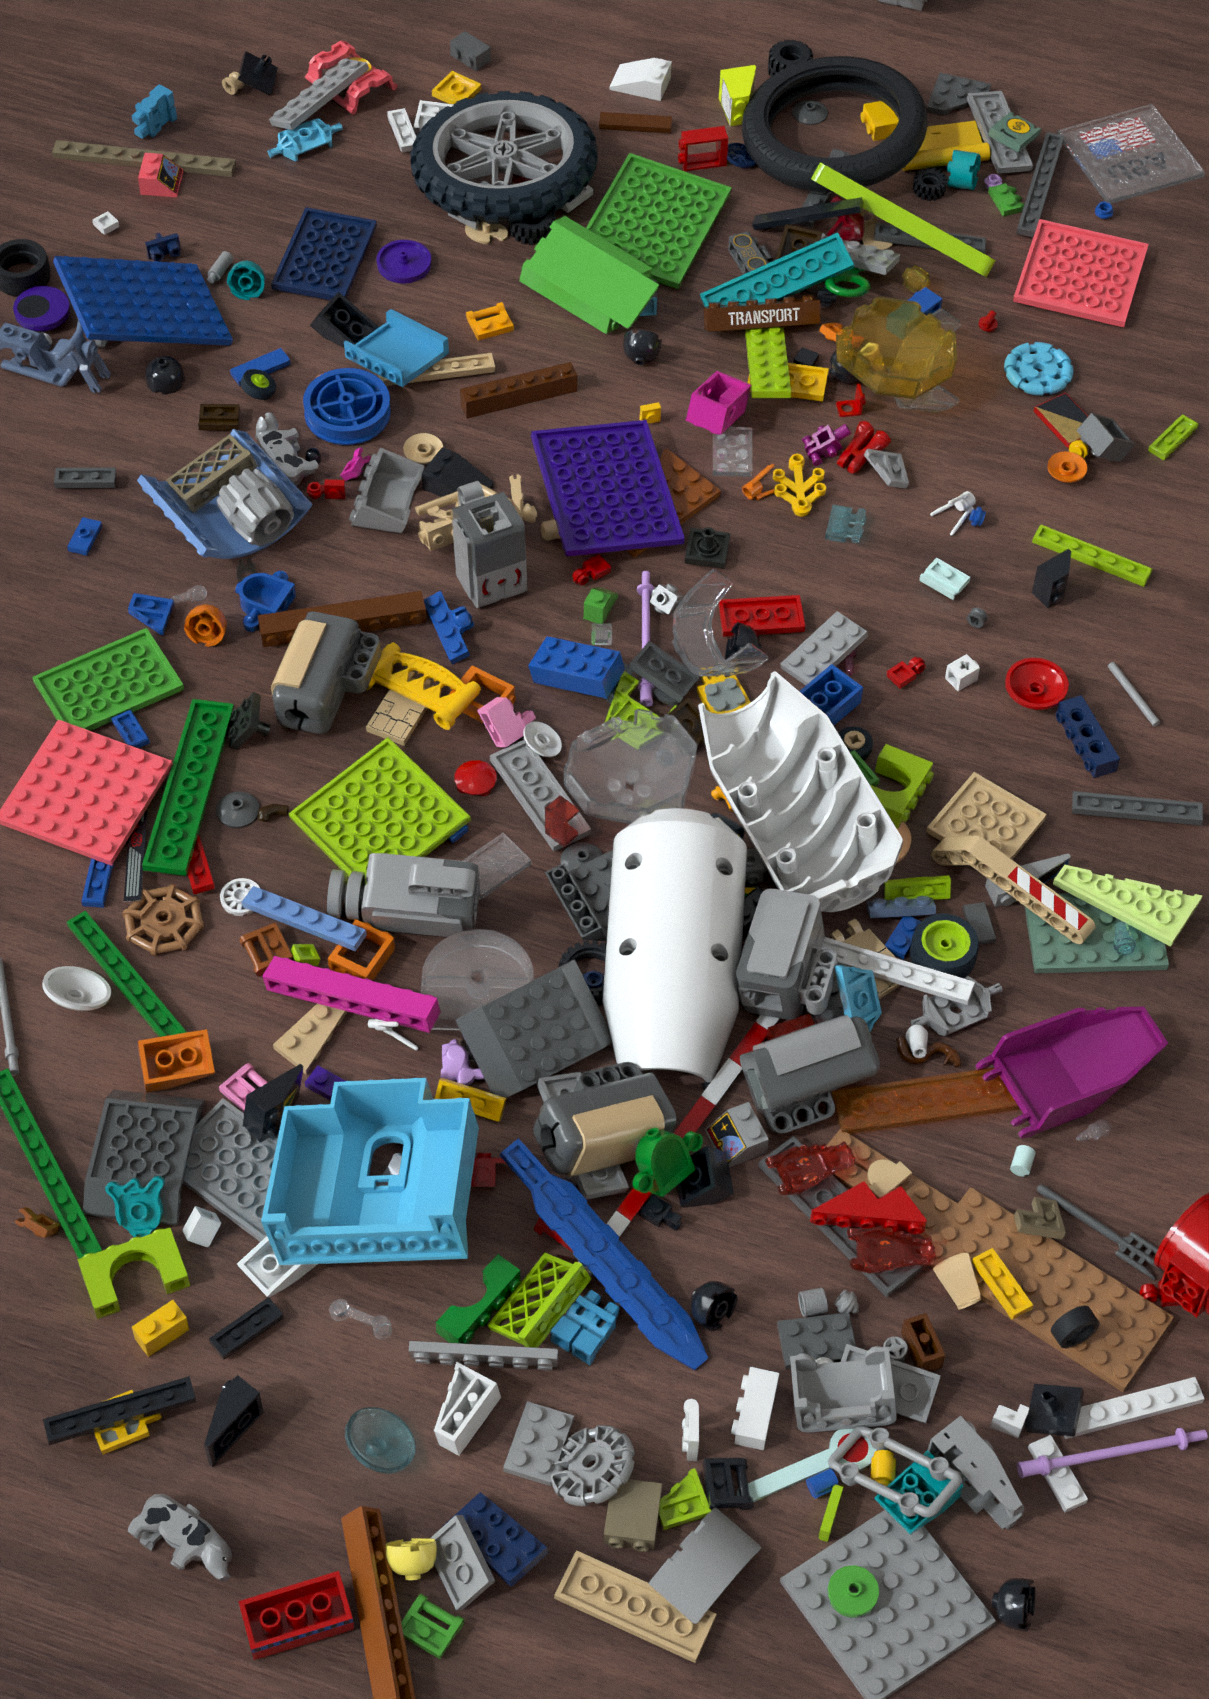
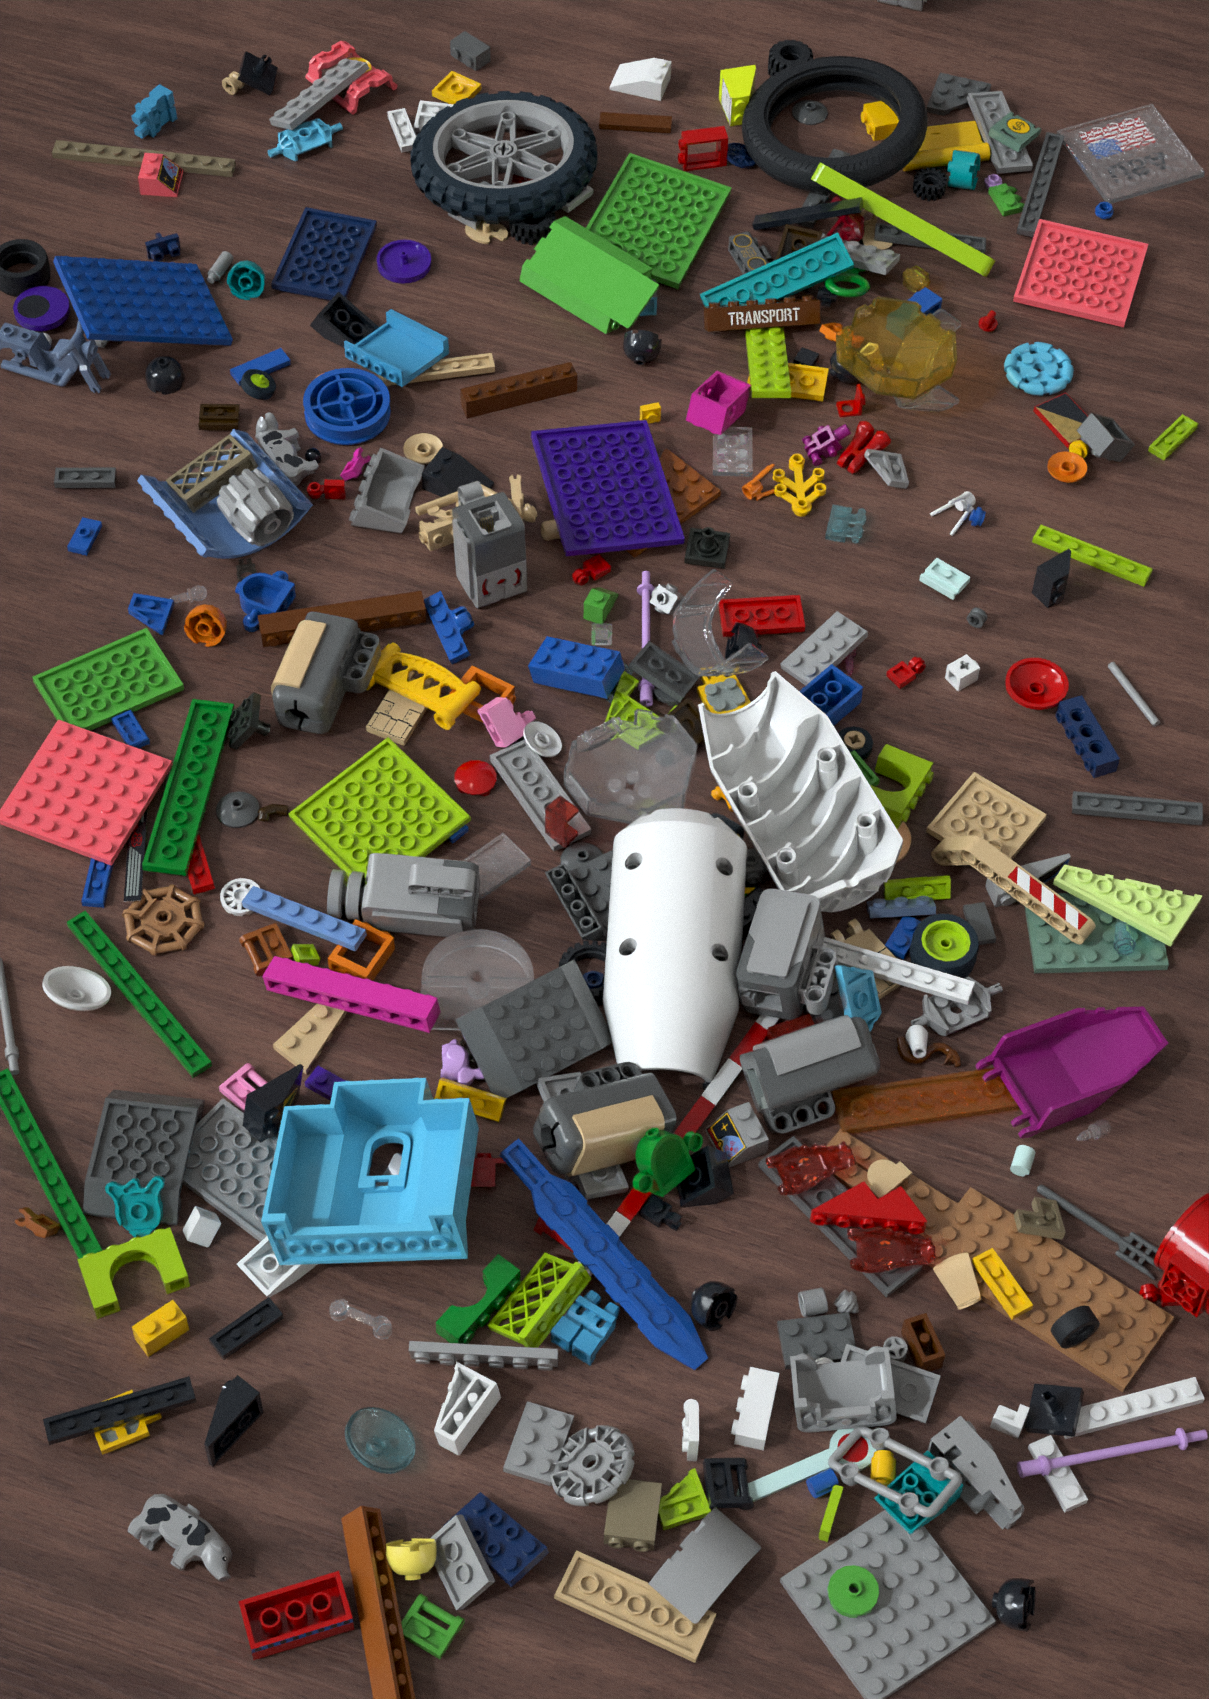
(106, 223): white plate -> none
(175, 1060): orange slope -> none
(386, 1027): white plant -> none
(490, 326): light orange plate -> none

